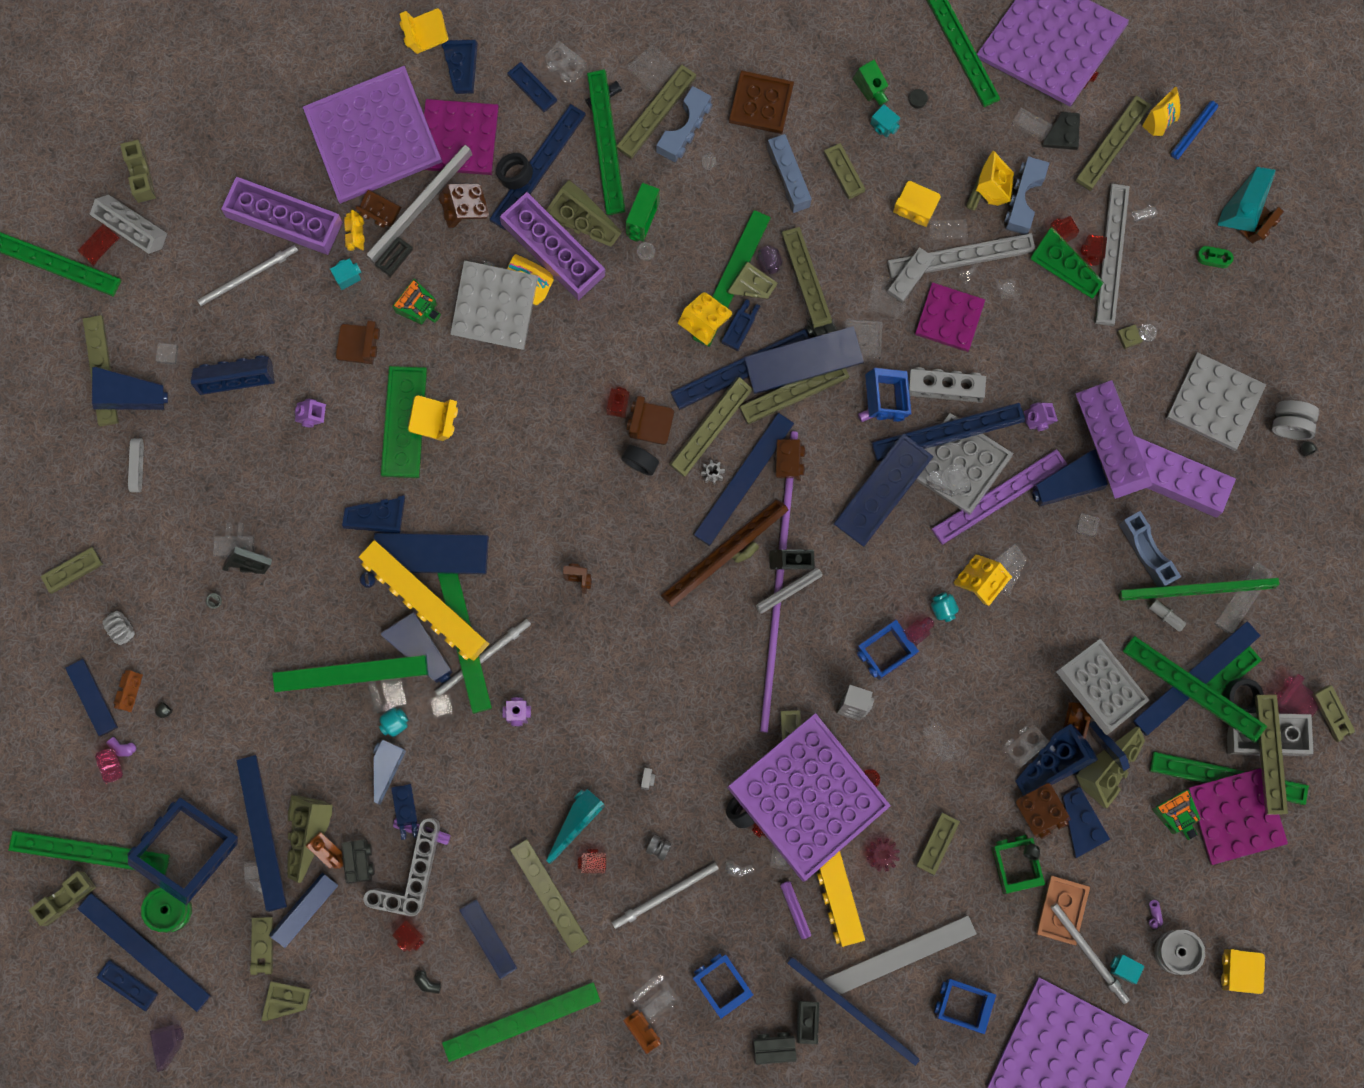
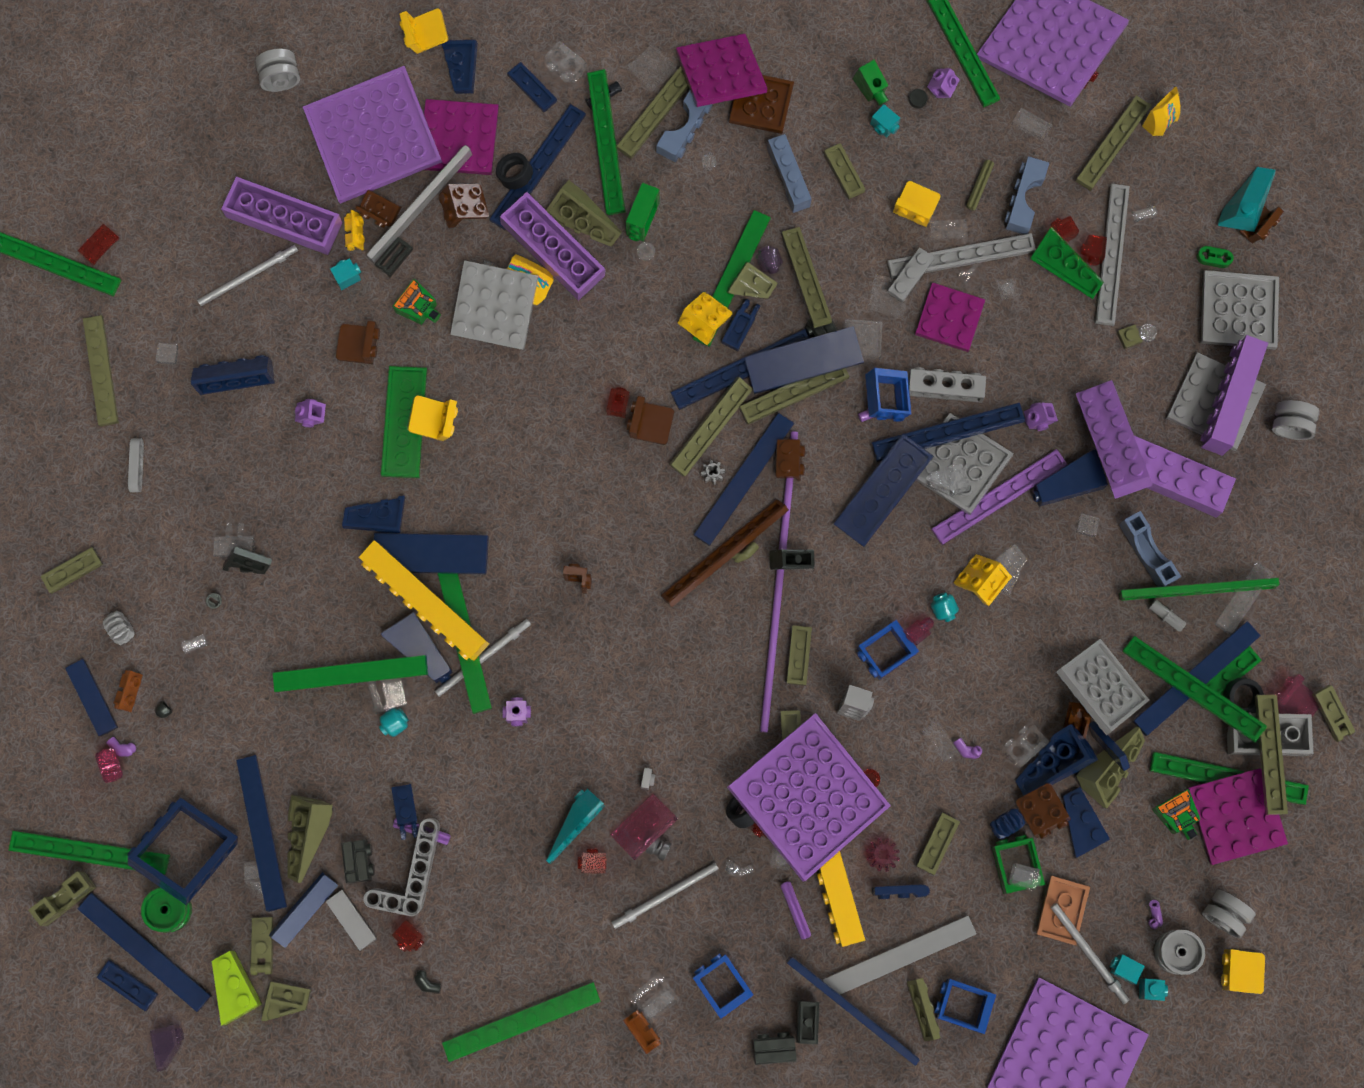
(124, 392): dark blue slope -> none
(128, 224): light grey brick -> none
(140, 177): olive arch -> none
(193, 644): none -> clear pin
(233, 988): none -> lime wedge
(277, 70): none -> light grey wheel
(326, 851): dark orange hinge -> none
(351, 920): none -> light grey tile
(372, 580): dark blue hinge -> none
(386, 763): sand blue slope -> none
(441, 706): clear plate -> none
(488, 939): dark blue tile -> none
(549, 896): olive plate -> none
(640, 460): black tyre -> none
(643, 827): none -> clear pink tile
(721, 70): none -> magenta plate
(789, 590): light grey axle -> none
(799, 655): none -> olive plate
(901, 891): none -> dark blue hinge
(924, 1009): none -> olive plate
(943, 83): none -> medium lavender brick
(967, 751): none -> medium lavender arm
(995, 181): yellow slope -> none
(1007, 823): none -> dark blue gear
(1024, 876): none -> clear brick
(1032, 852): pearl dark grey hinge -> none
(1064, 132): pearl dark grey wing -> none
(1152, 989): none -> teal brick
(1194, 130): blue axle -> none
(1228, 913): none -> light grey wheel
(1233, 395): none -> medium lavender brick
(1239, 307): none -> light grey plate
(1308, 448): pearl dark grey hinge -> none

